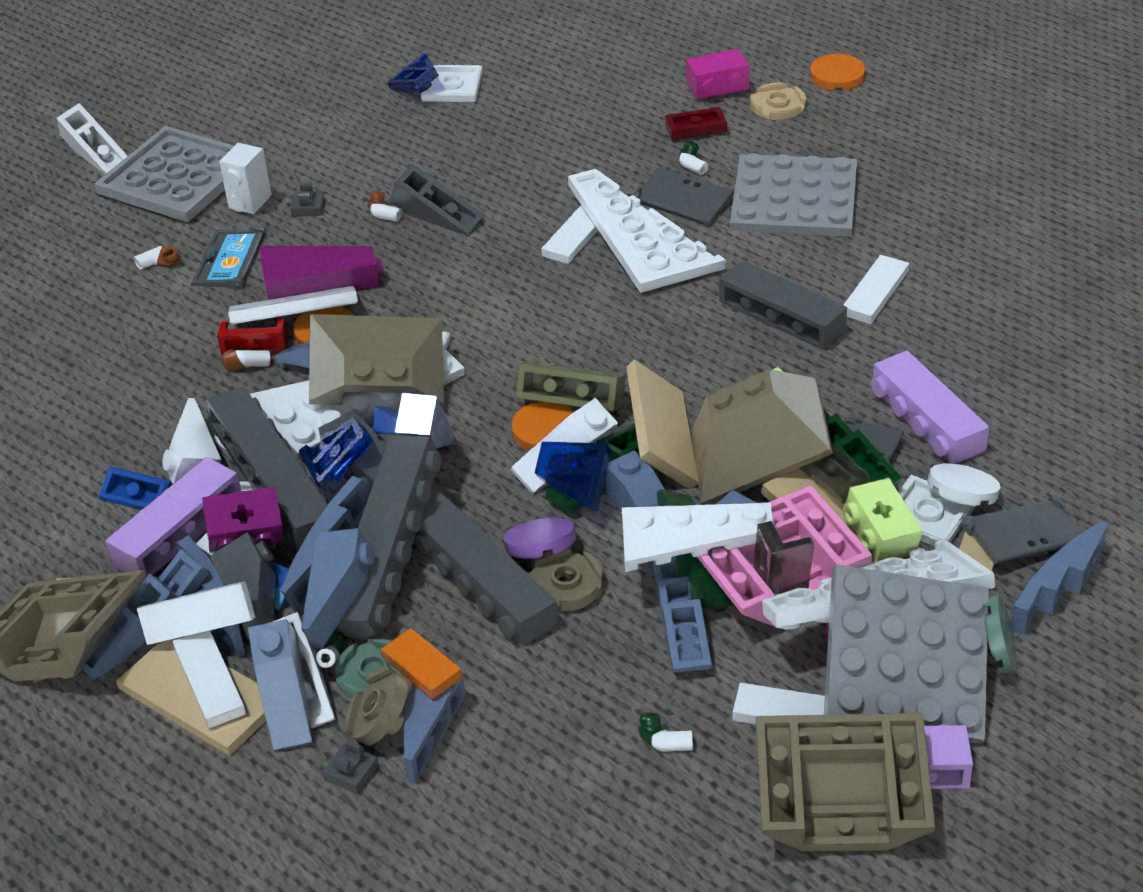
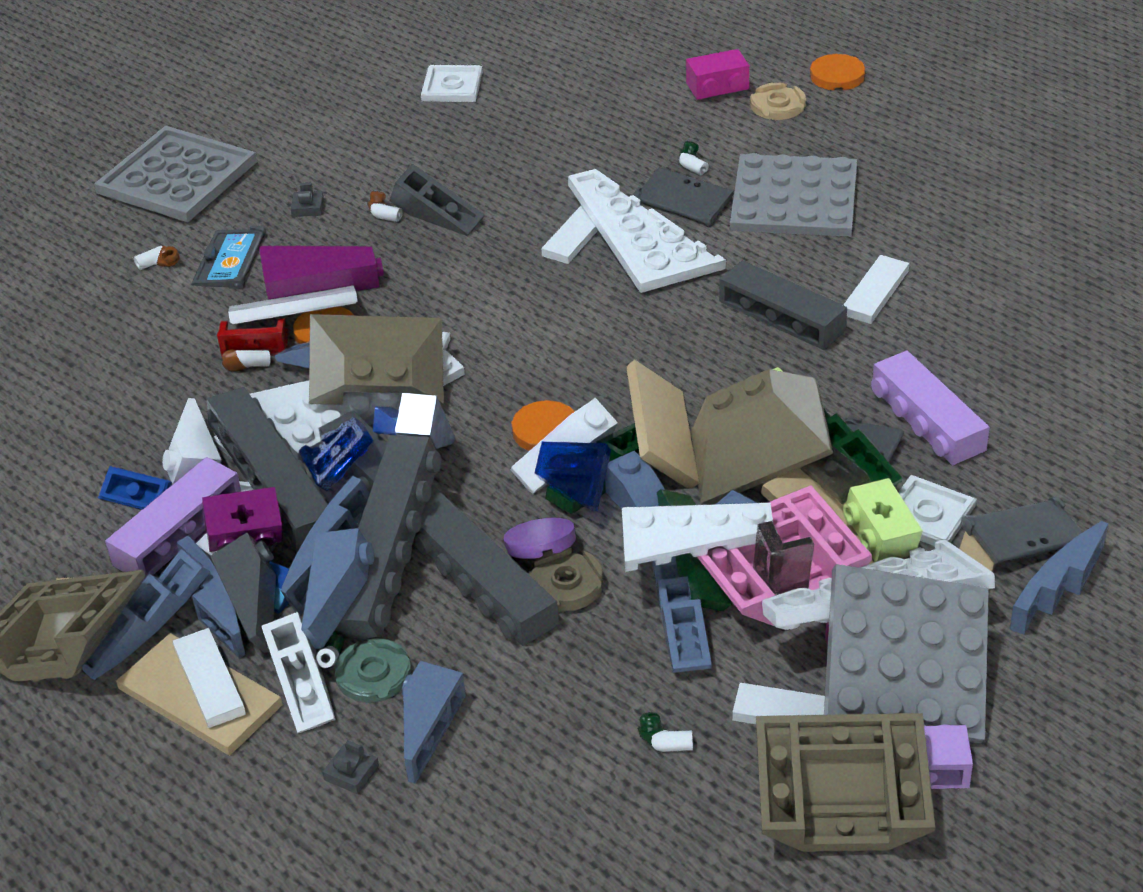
(89, 139): white slope -> none
(196, 613): white tile -> none
(245, 178): white brick -> none
(281, 684): sand blue slope -> none
(379, 707): dark tan plate -> none
(414, 77): clear blue wing -> none
(421, 663): orange tile -> none
(570, 385): olive brick -> none
(695, 123): dark red plate -> none
(963, 484): white tile -> none
(1000, 635): sand green tile -> none

